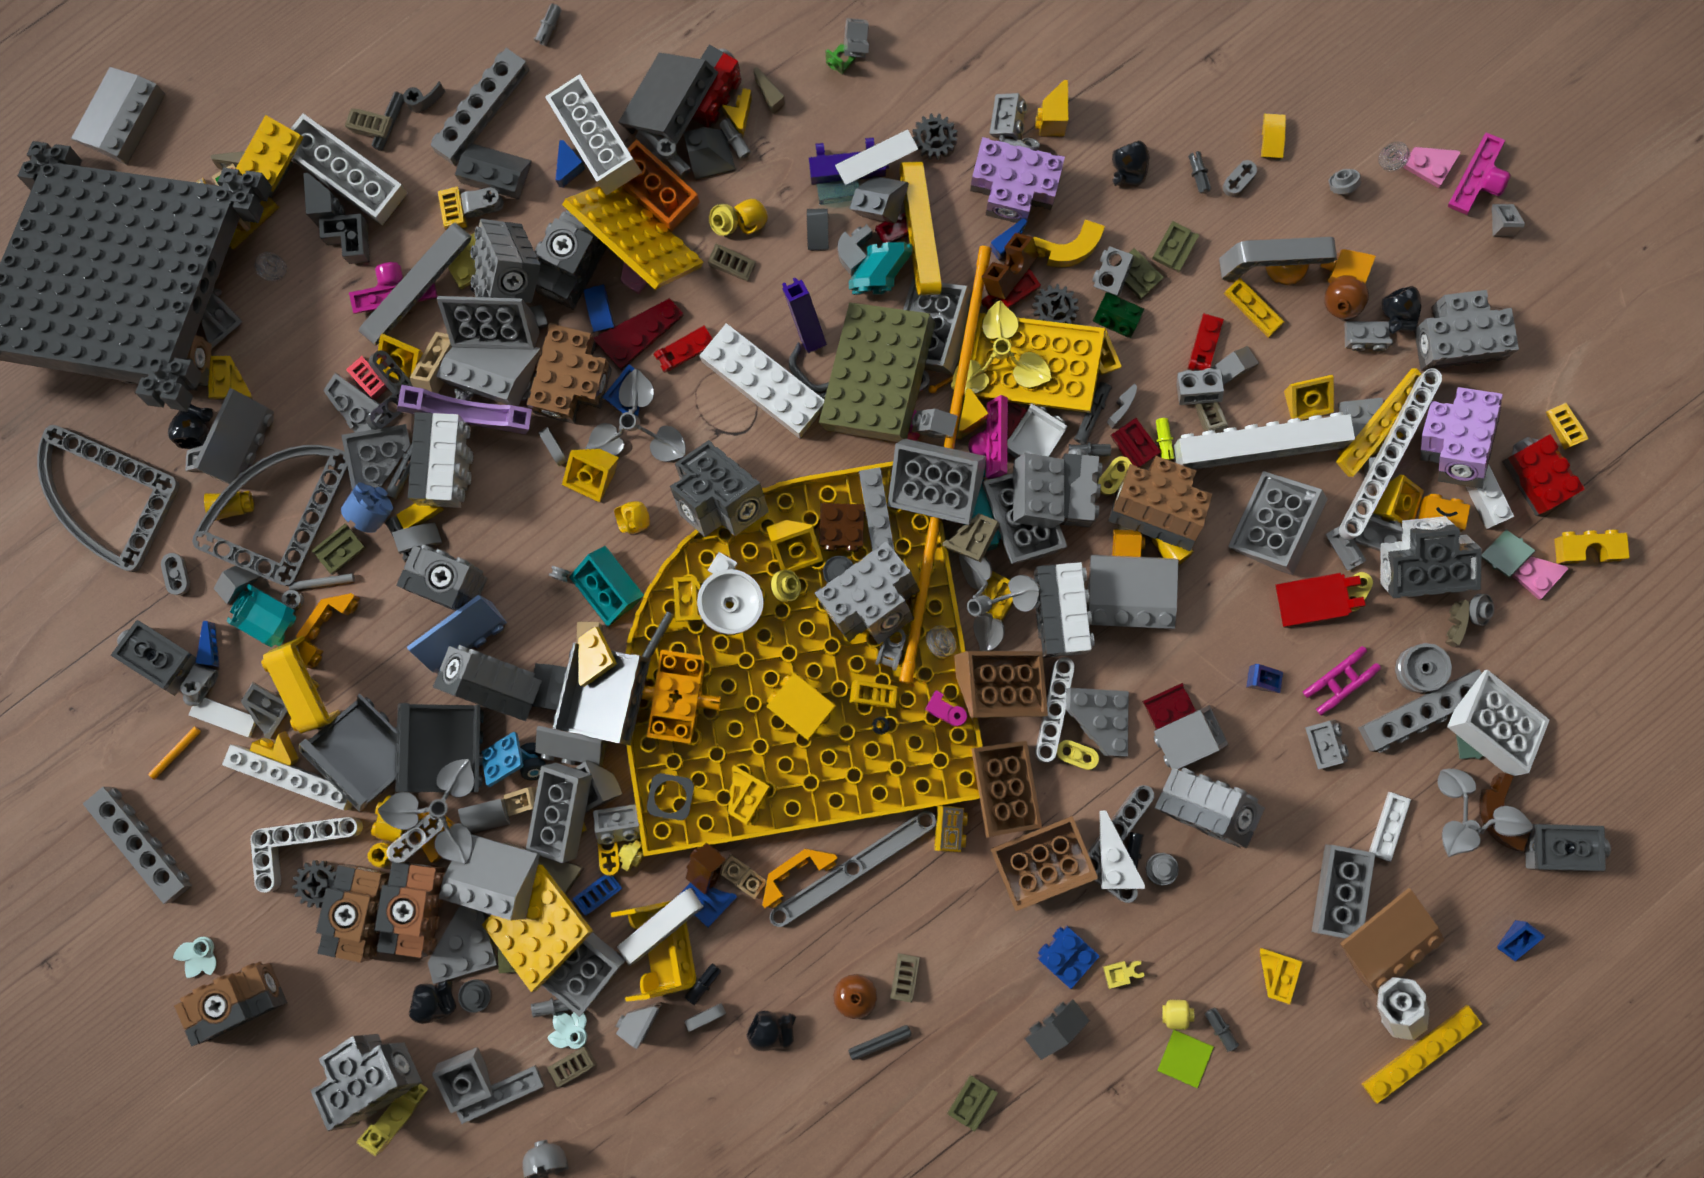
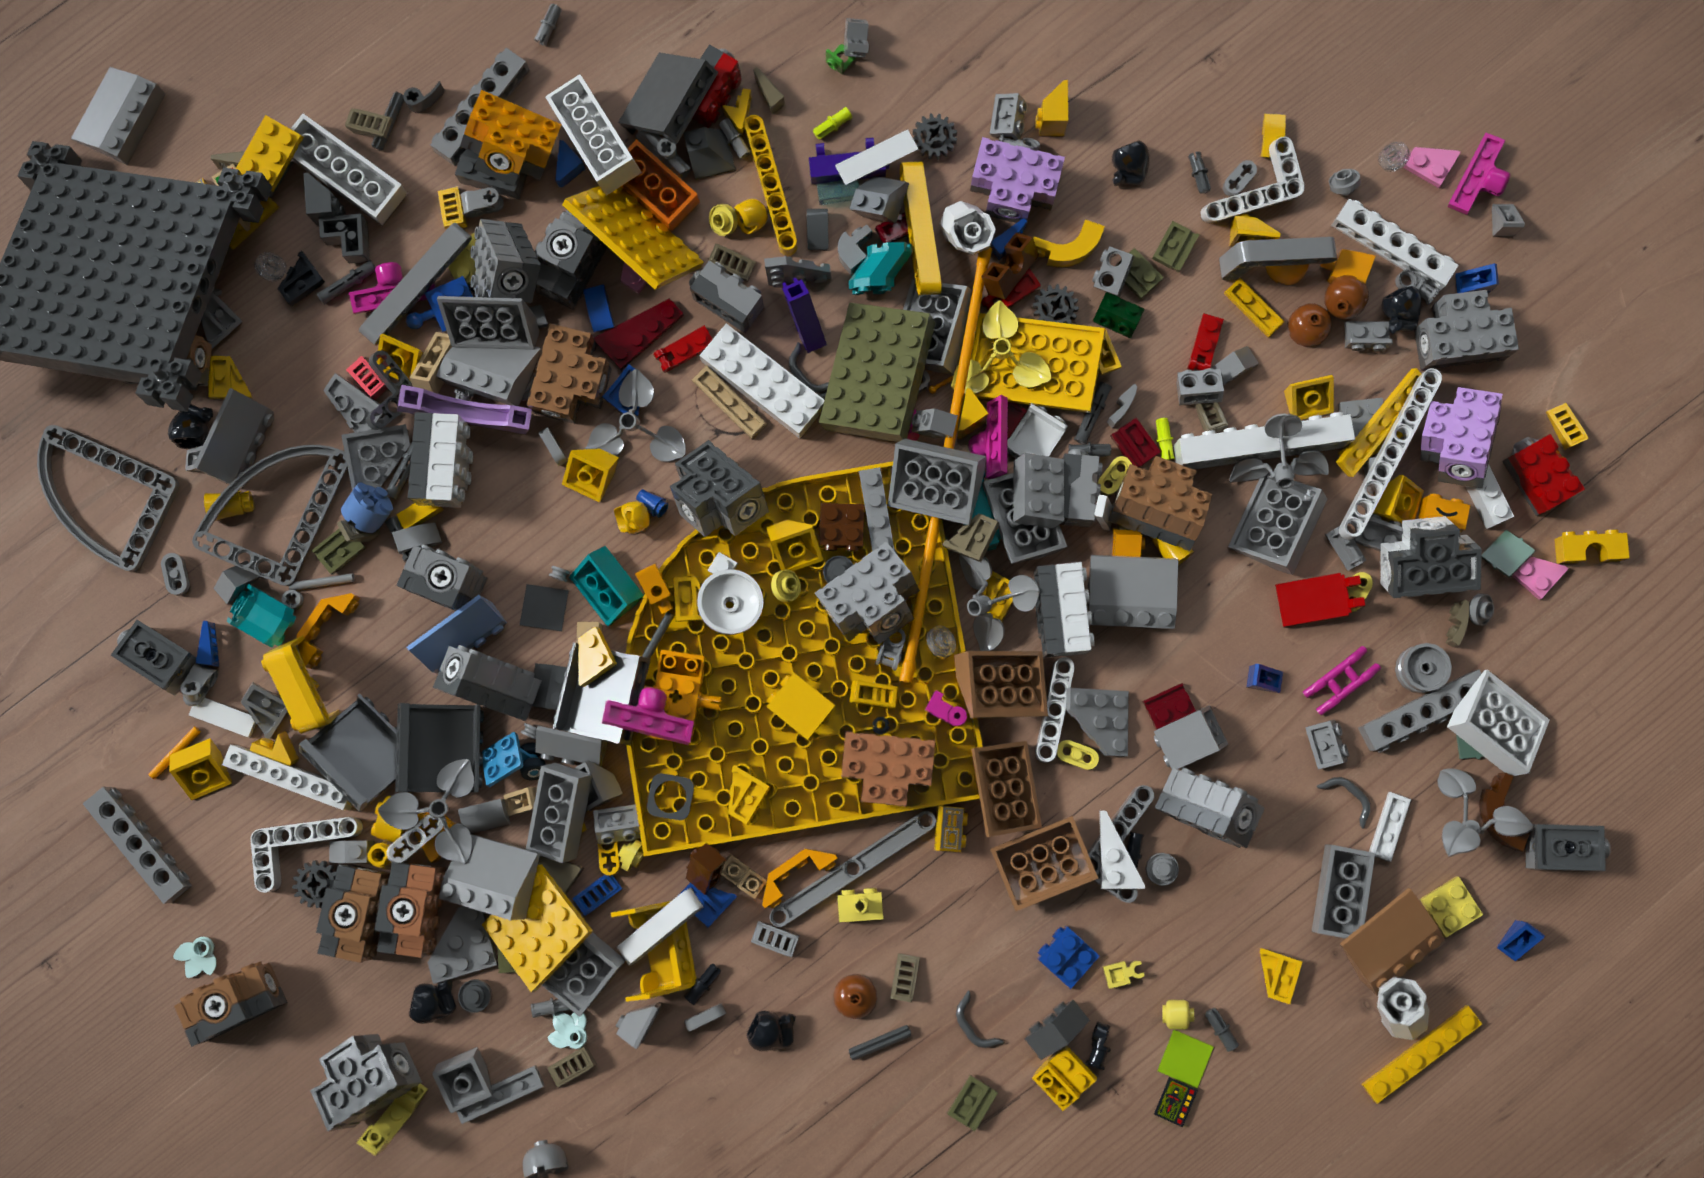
(199, 769): none -> yellow slope
(300, 280): none -> black wing
(343, 284): none -> dark grey pin
(349, 851): none -> light grey slope
(352, 534): none -> dark tan slope
(454, 288): none -> blue plate
(508, 138): none -> light orange piece
(529, 730): none -> light grey bush
(544, 607): none -> dark grey piece
(648, 717): none -> dark pink plate
(653, 577): none -> light orange torso
(655, 505): none -> blue cone
(726, 295): none -> piece
(729, 402): none -> tan tile
(767, 176): none -> yellow beam
(785, 269): none -> light grey plate
(794, 938): none -> light grey slope
(832, 123): none -> neon yellow axle
(860, 905): none -> light yellow brick
(887, 765): none -> nougat piece
(967, 227): none -> white brick
(967, 1028): none -> dark grey animal
(1064, 1077): none -> yellow brick
(1099, 1051): none -> black connector
(1103, 512): none -> white tile
(1175, 1102): none -> piece
(1250, 228): none -> yellow slope
(1261, 194): none -> white beam
(1308, 463): none -> light grey plant
(1309, 325): none -> dark orange cylinder
(1353, 789): none -> dark grey animal
(1383, 246): none -> white brick
(1426, 291): none -> light grey connector
(1451, 906): none -> light yellow plate
(1477, 279): none -> blue slope

